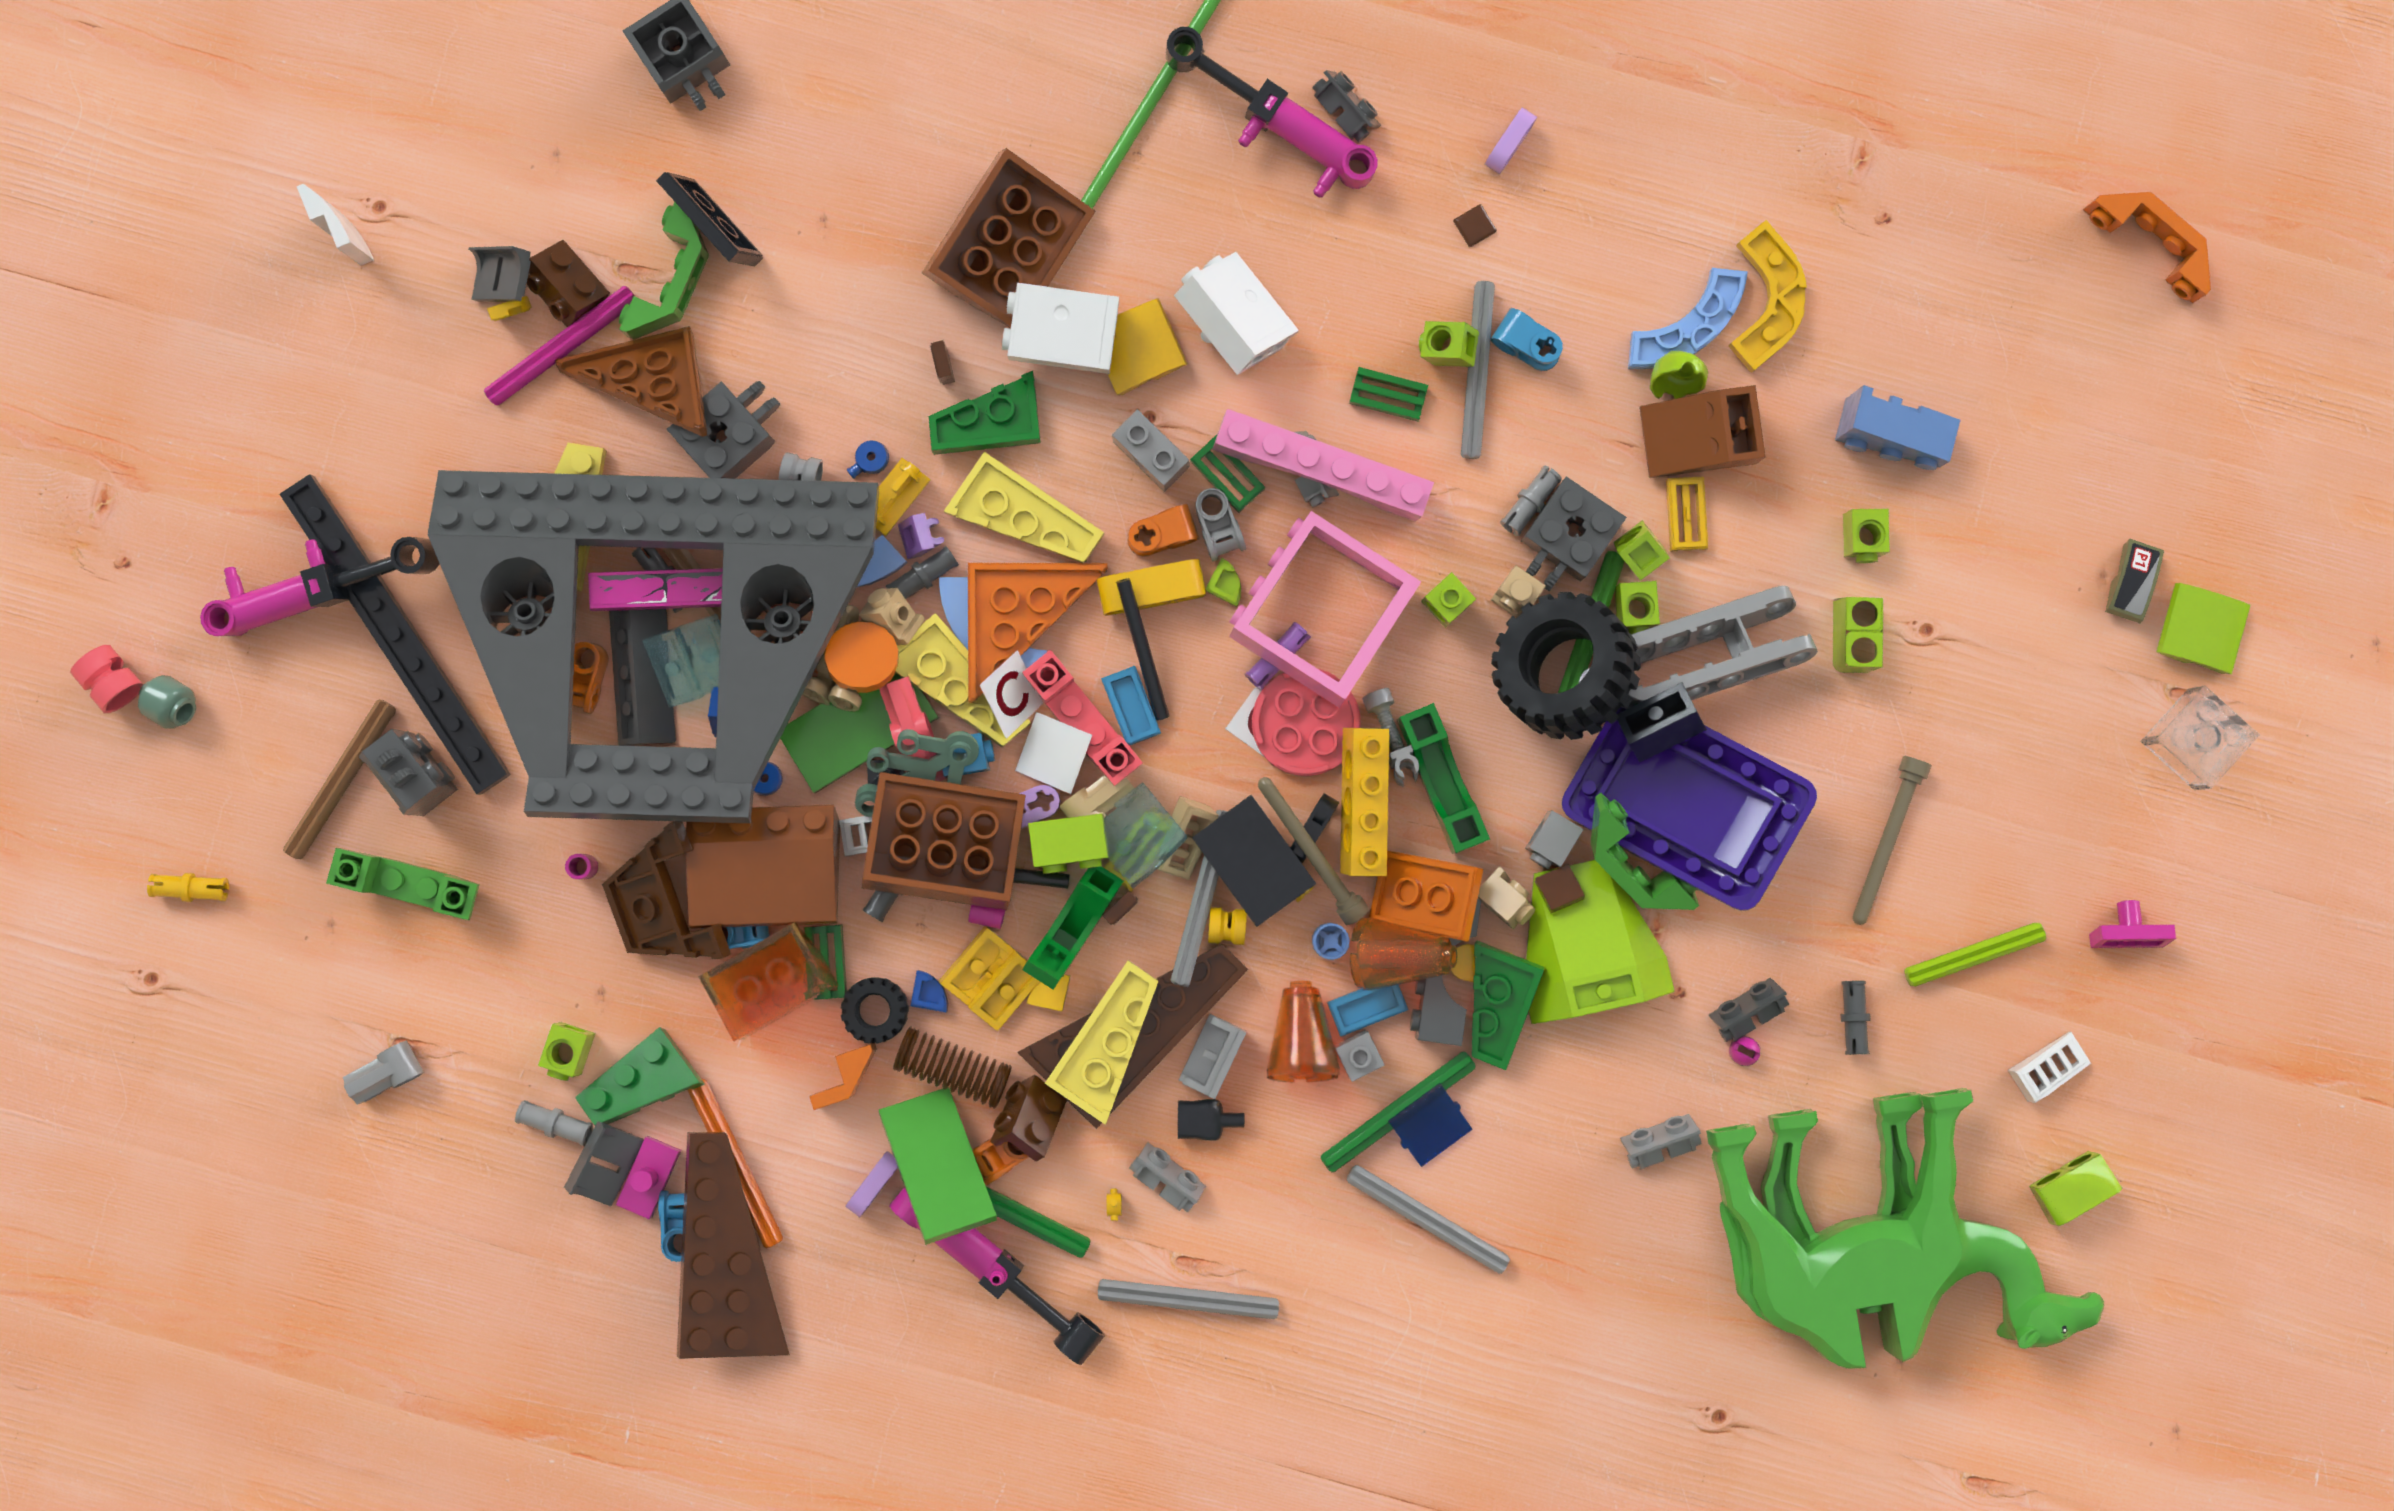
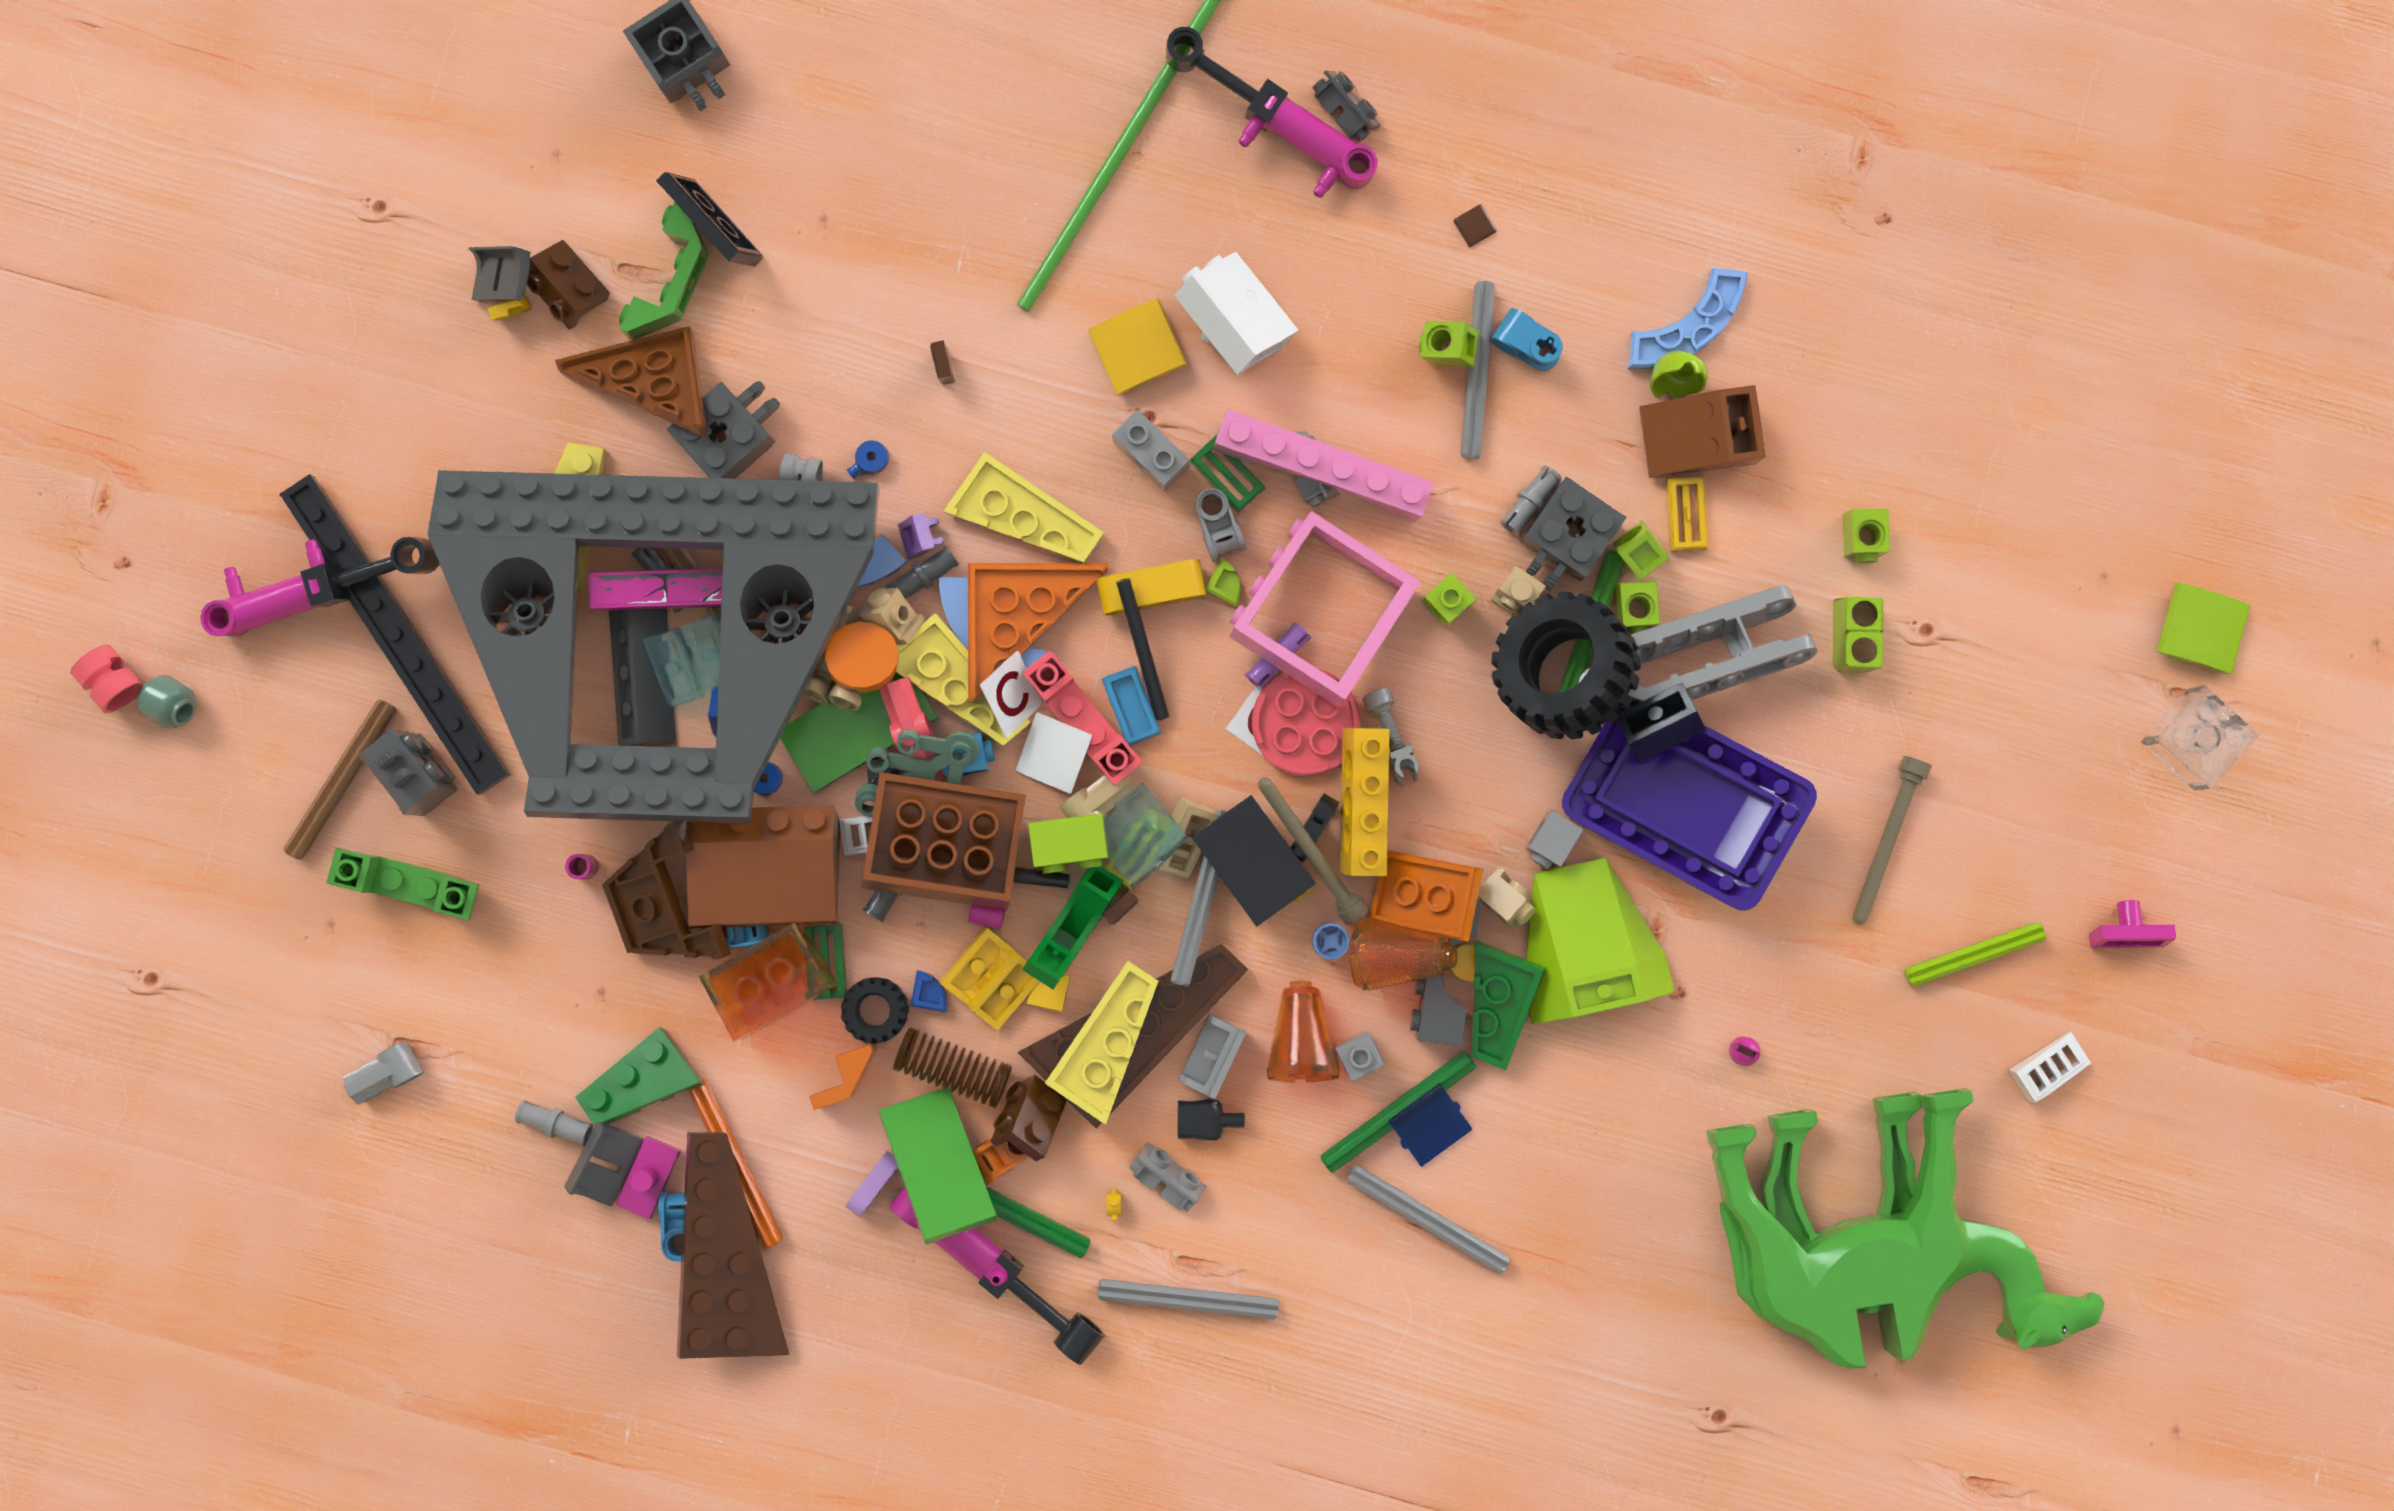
(188, 887): yellow pin -> none
(335, 224): white slope -> none
(558, 346): dark pink axle -> none
(580, 1042): lime brick -> none
(588, 680): orange piece -> none
(898, 493): yellow hinge -> none
(990, 421): green wing -> none
(1008, 234): dark orange slope -> none
(1038, 813): lavender beam -> none
(1061, 328): white piece -> none
(1169, 530): orange piece -> none
(1219, 922): yellow wheel -> none
(1366, 1008): dark azure tile -> none
(1394, 381): green tile -> none
(1442, 780): green arch -> none
(1510, 140): lavender beam -> none
(1559, 888): reddish brown tile -> none
(1660, 892): bright green slope -> none
(1676, 1133): light grey hinge -> none
(1763, 999): dark grey hinge -> none
(1785, 295): yellow plate -> none
(1855, 1017): dark grey pin -> none
(1897, 430): medium blue wedge -> none
(2075, 1188): lime piece -> none
(2135, 582): slope -> none
(2192, 275): orange slope -> none

